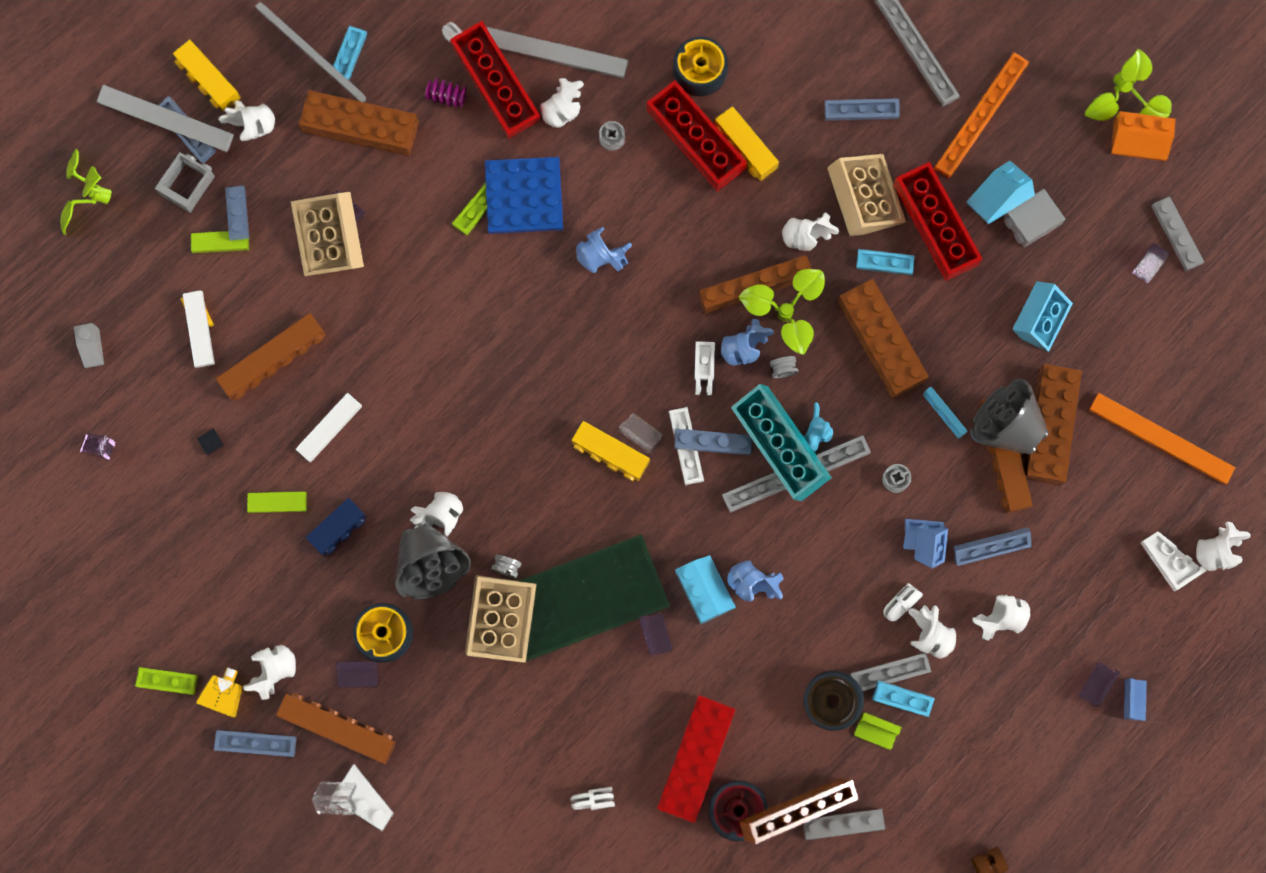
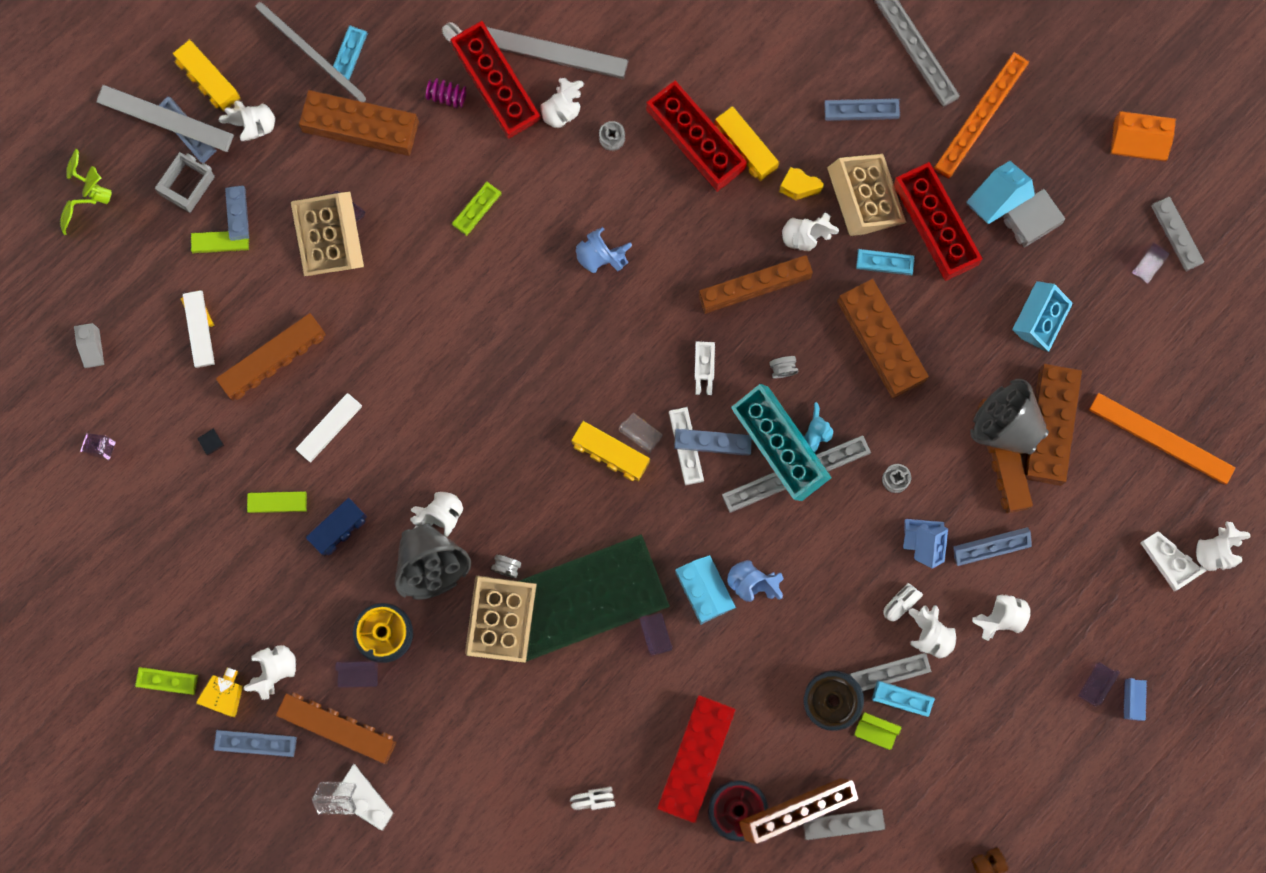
(523, 195): blue plate -> none
(700, 79): wheel -> none
(741, 347): medium blue piece -> none
(797, 334): lime plant -> none
(799, 185): none -> yellow slope
(944, 412): medium azure tile -> none
(1135, 68): lime plant -> none

